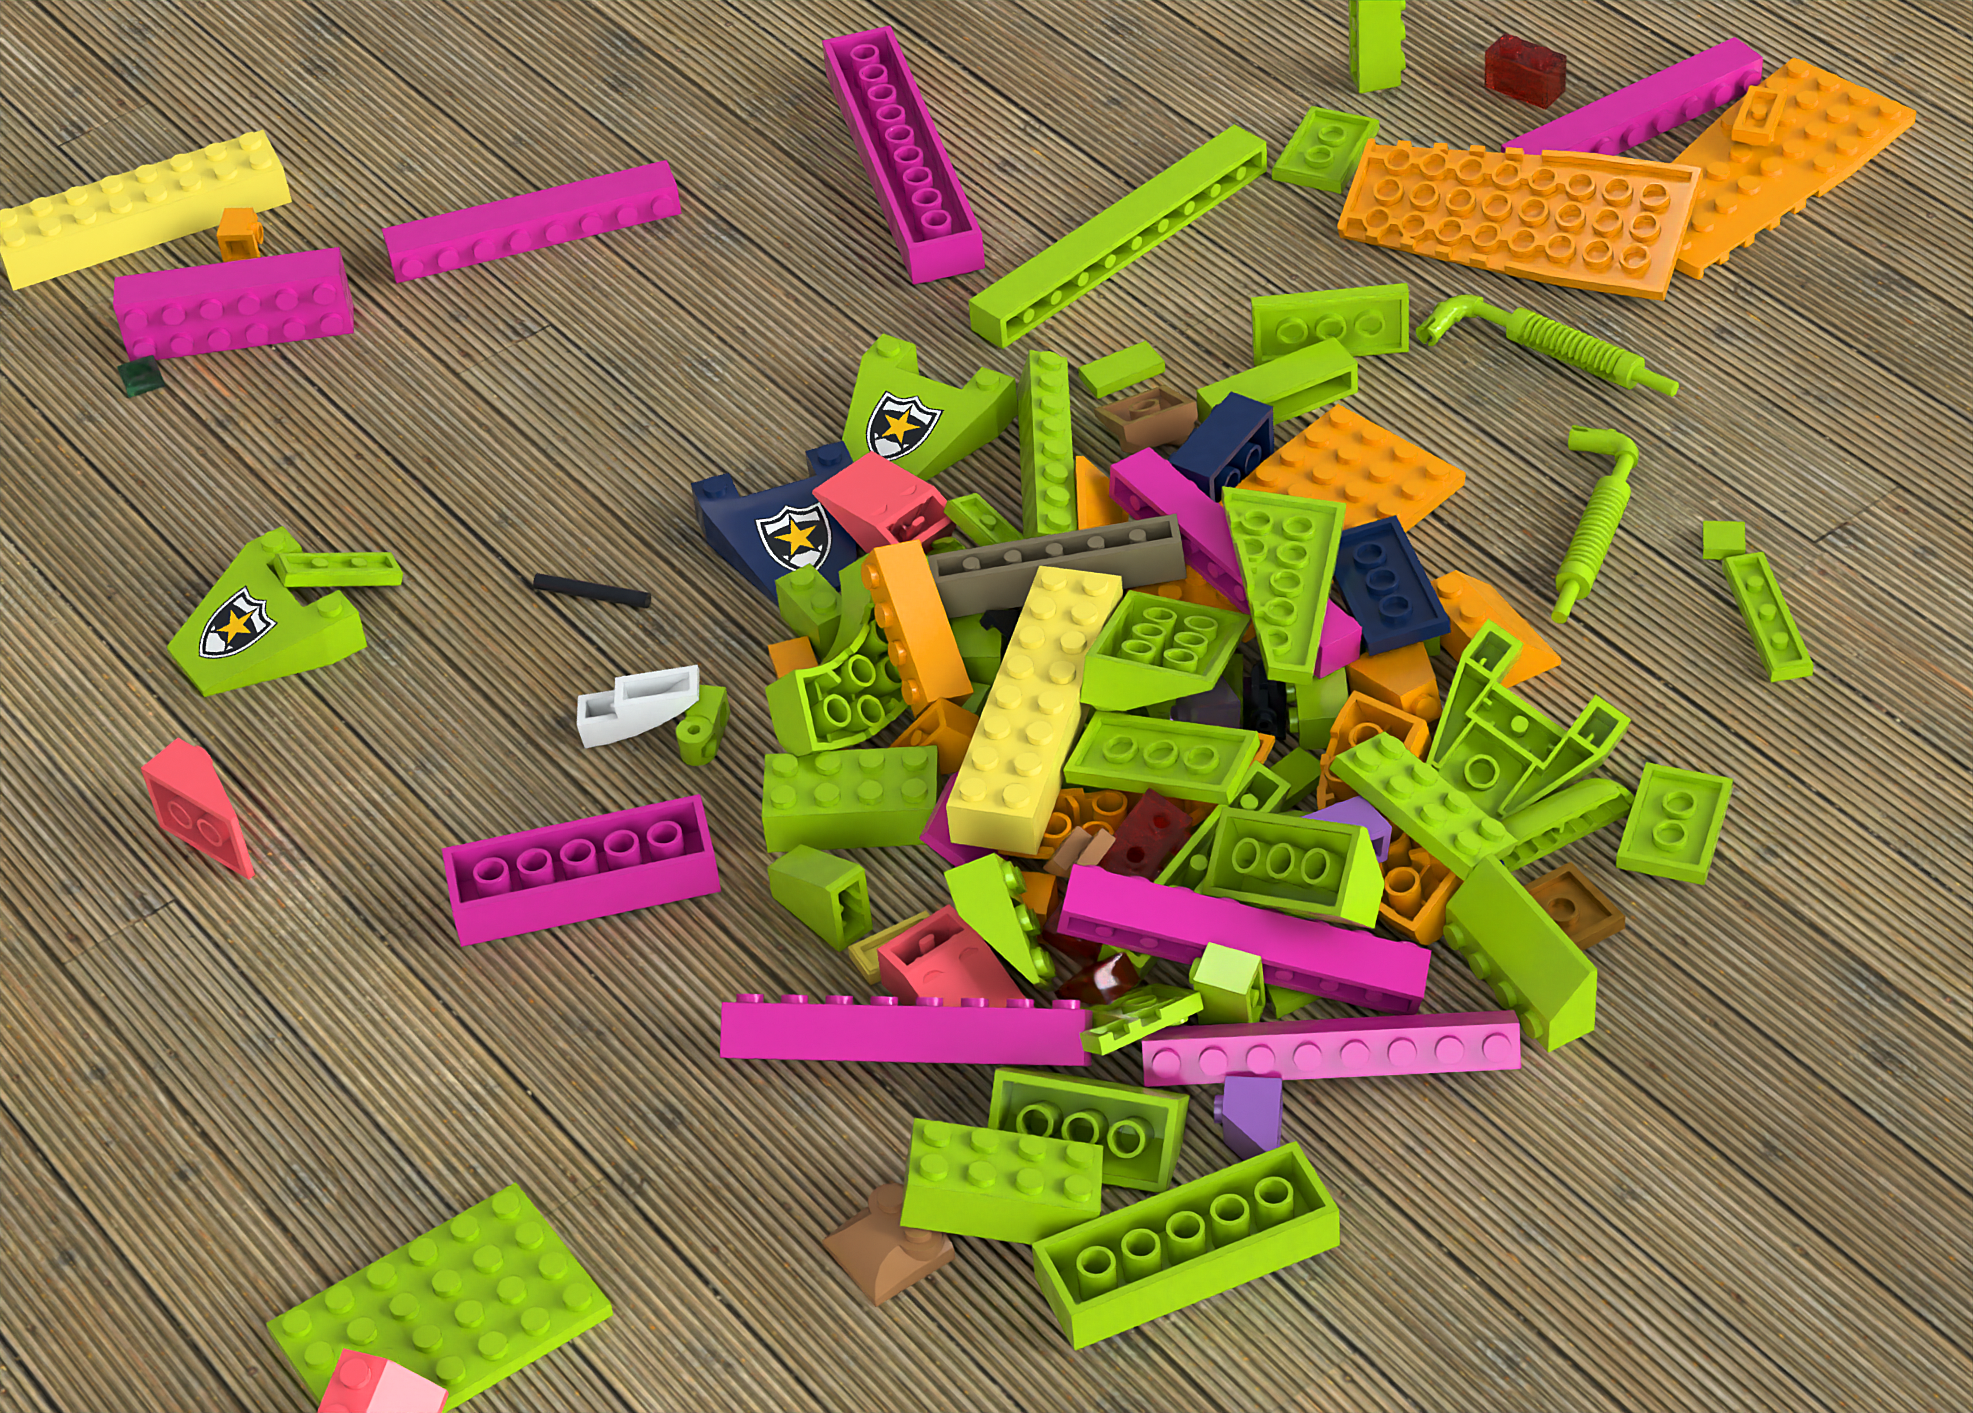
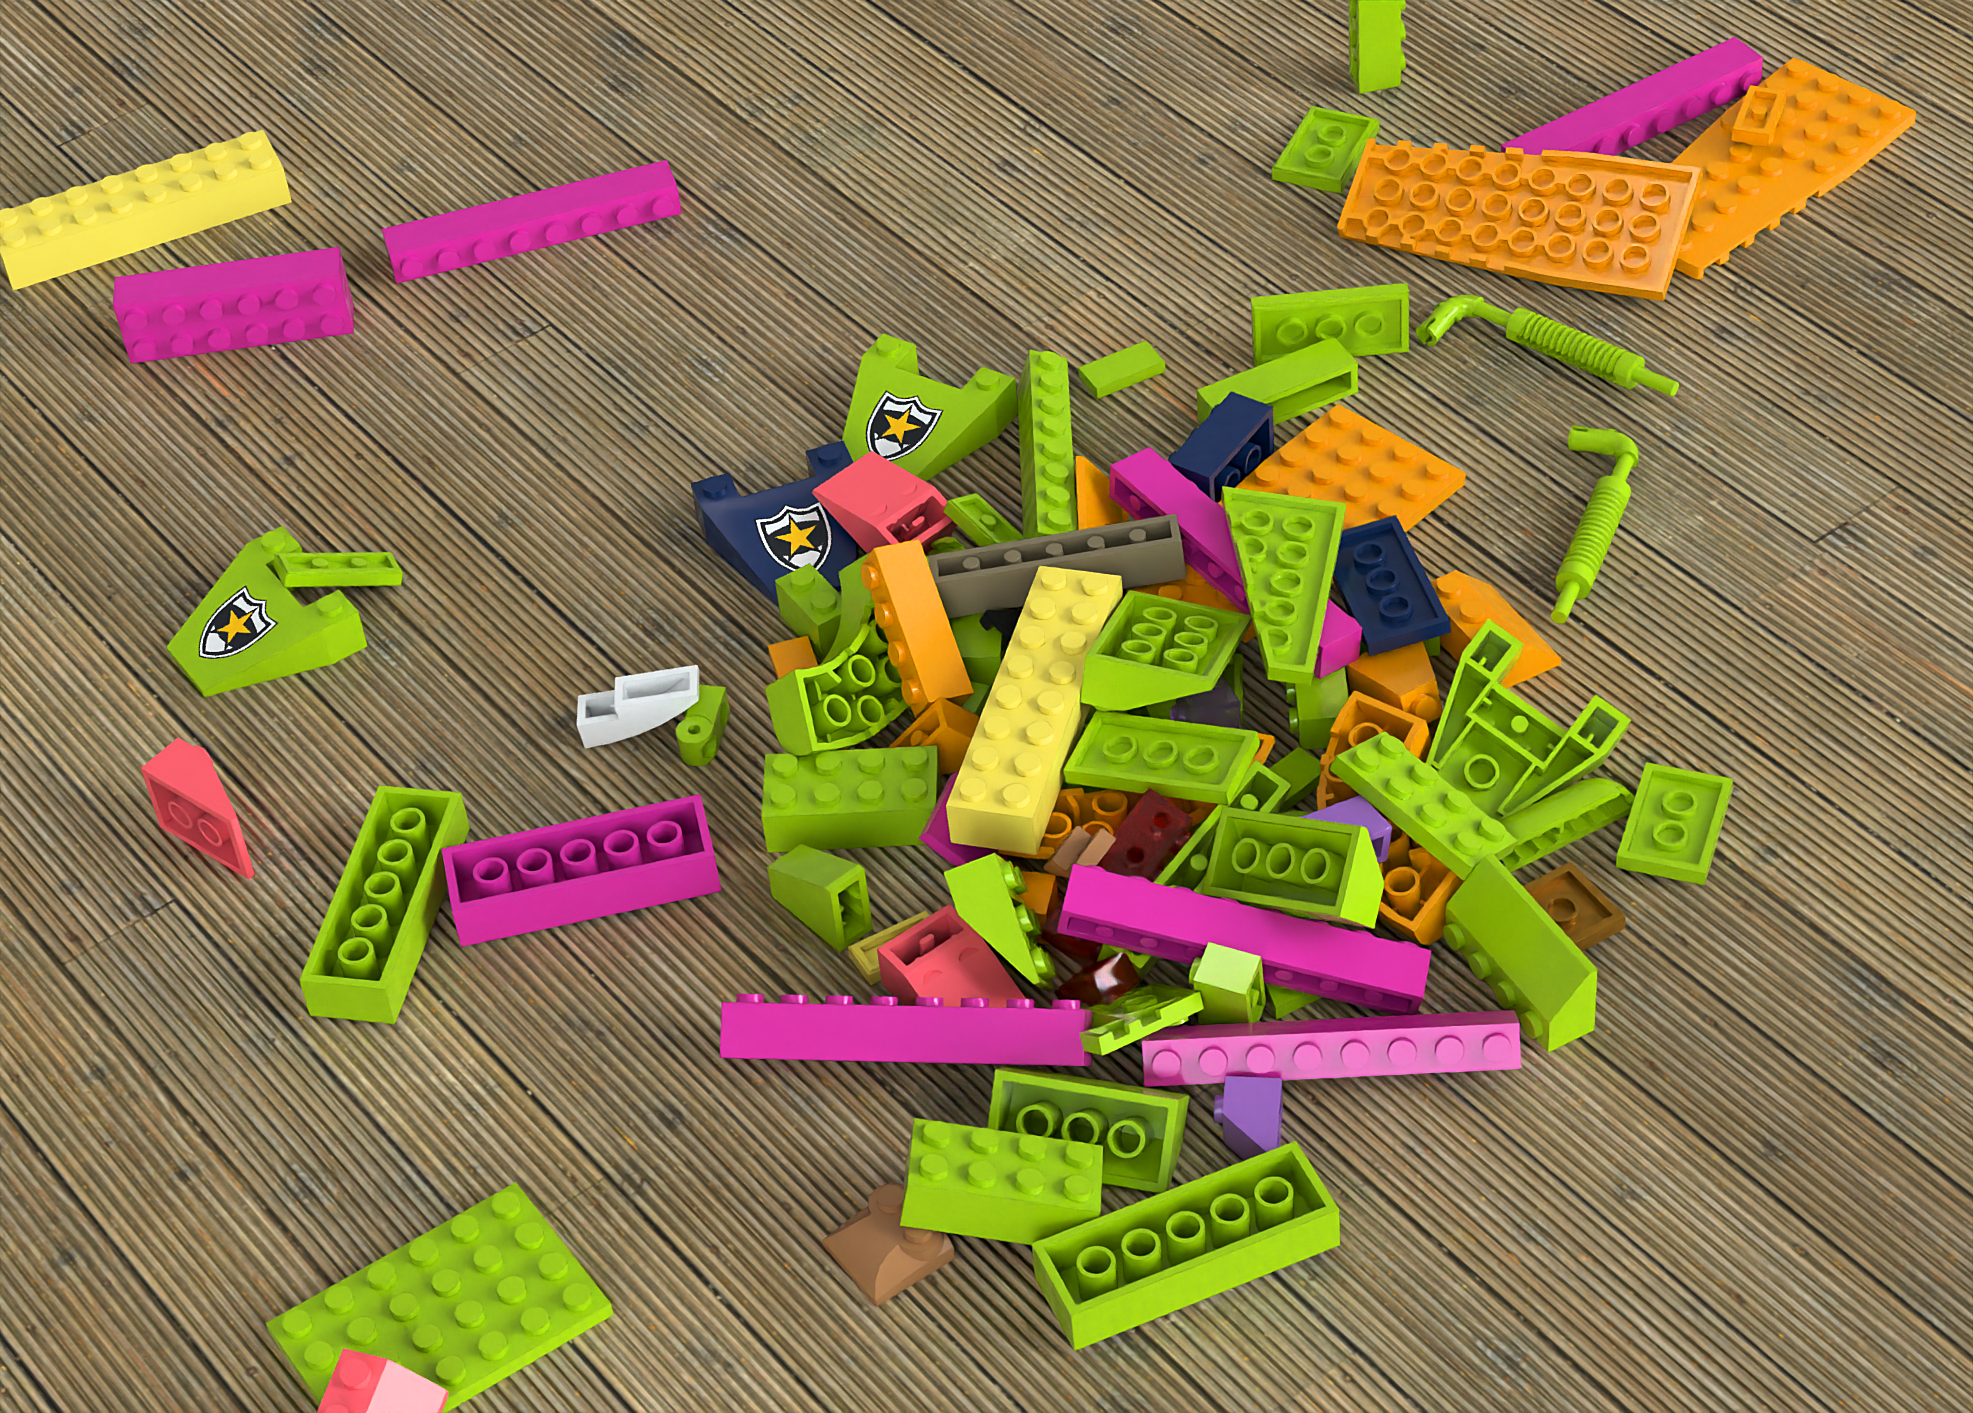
(140, 376): clear green tile -> none
(239, 234): light orange brick -> none
(384, 906): none -> lime brick
(592, 590): black bar -> none
(903, 155): dark pink brick -> none
(1117, 236): lime brick -> none
(1149, 419): medium nougat slope -> none
(1264, 703): black hinge -> none
(1525, 71): clear red brick -> none
(1723, 539): lime tile -> none
(1767, 617): lime tile -> none

